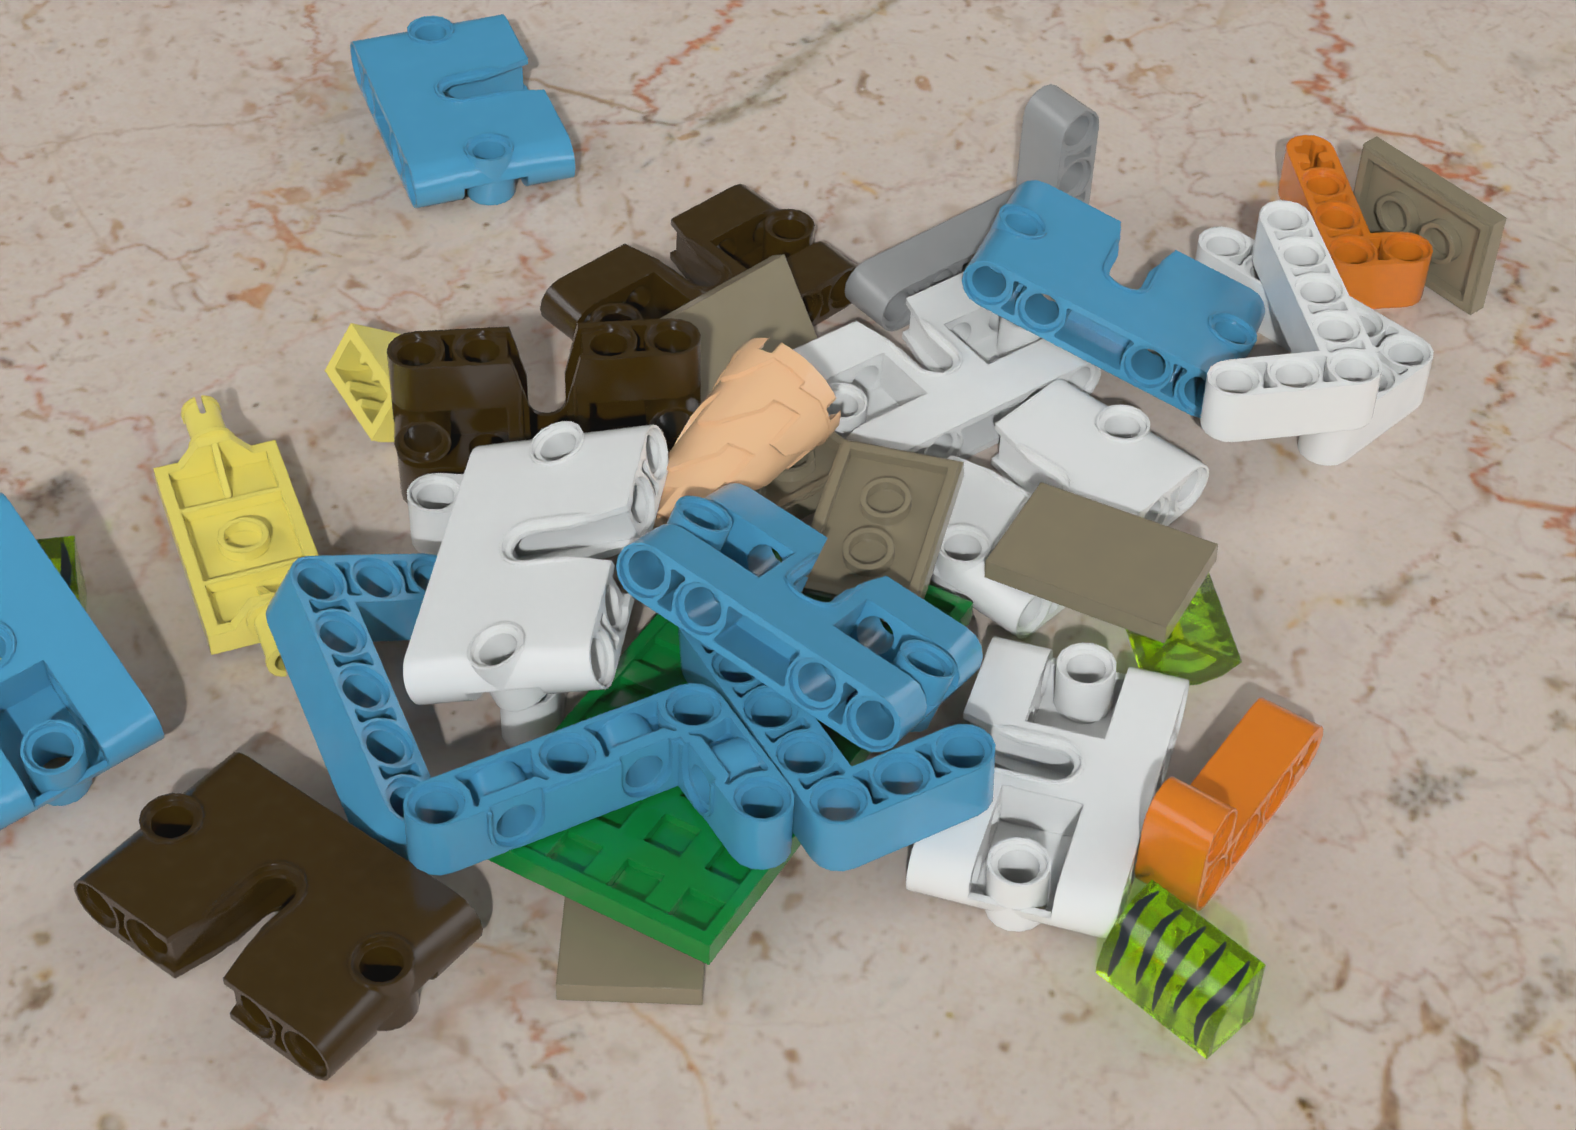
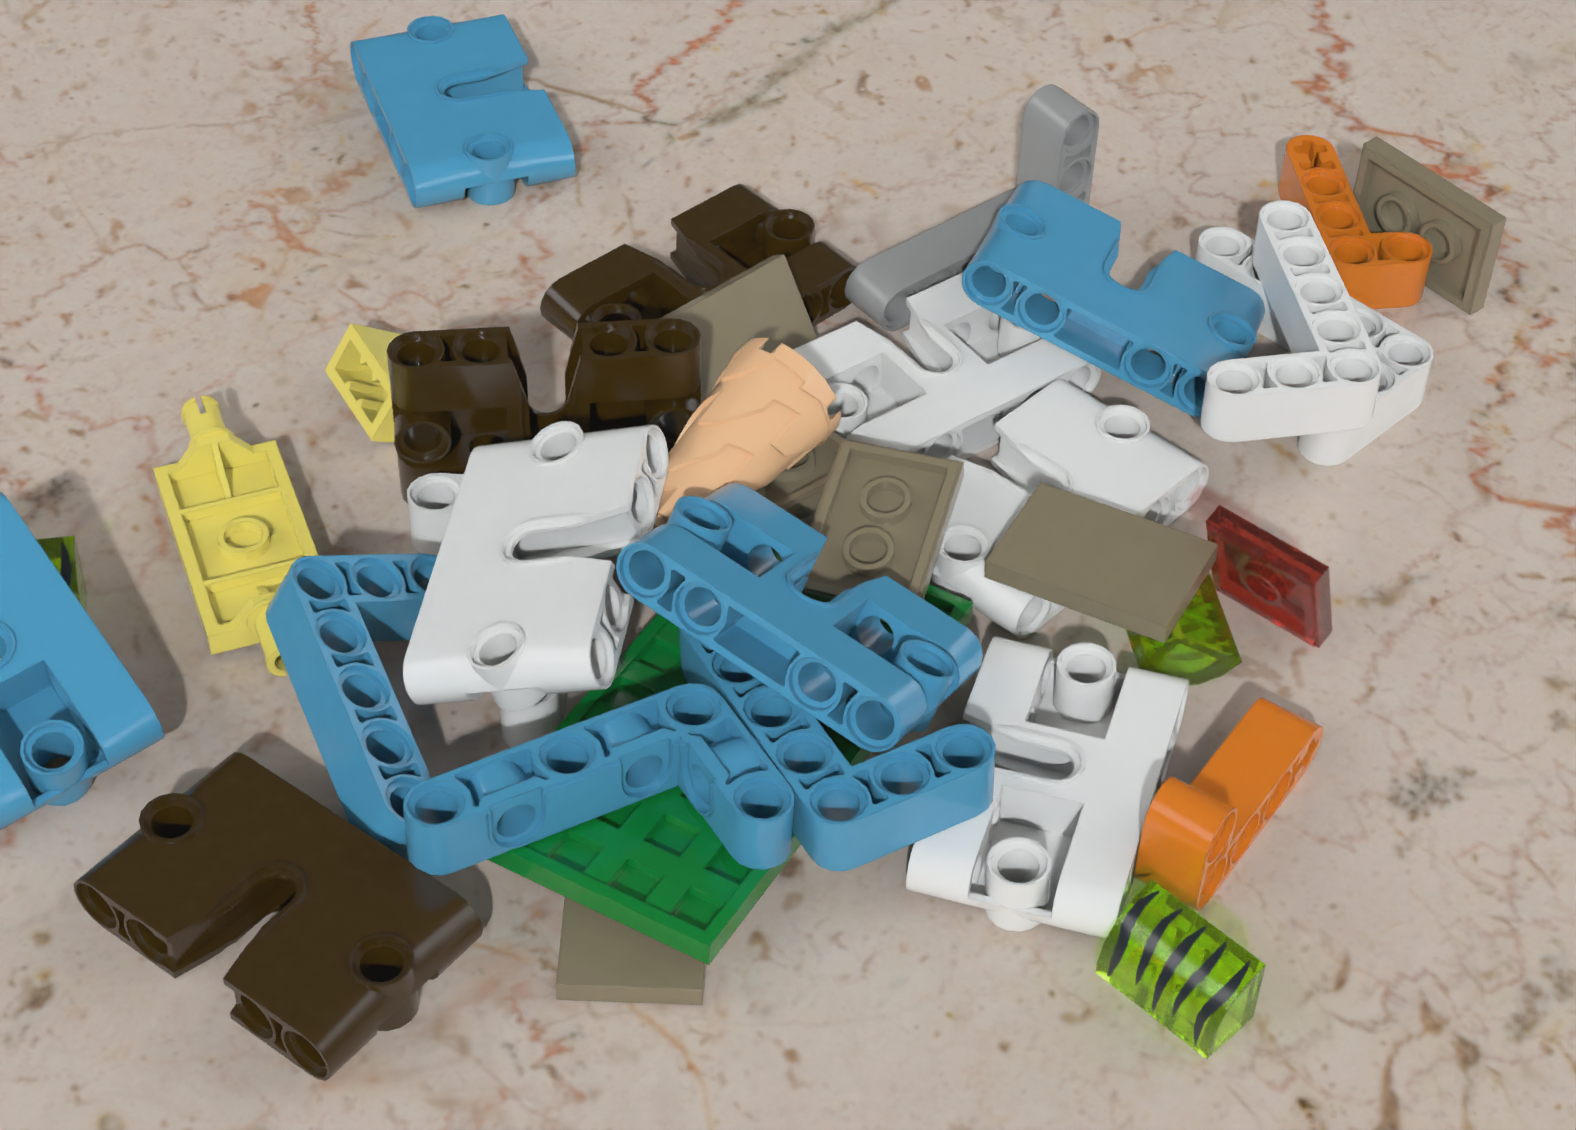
(1270, 577): none -> clear red tile

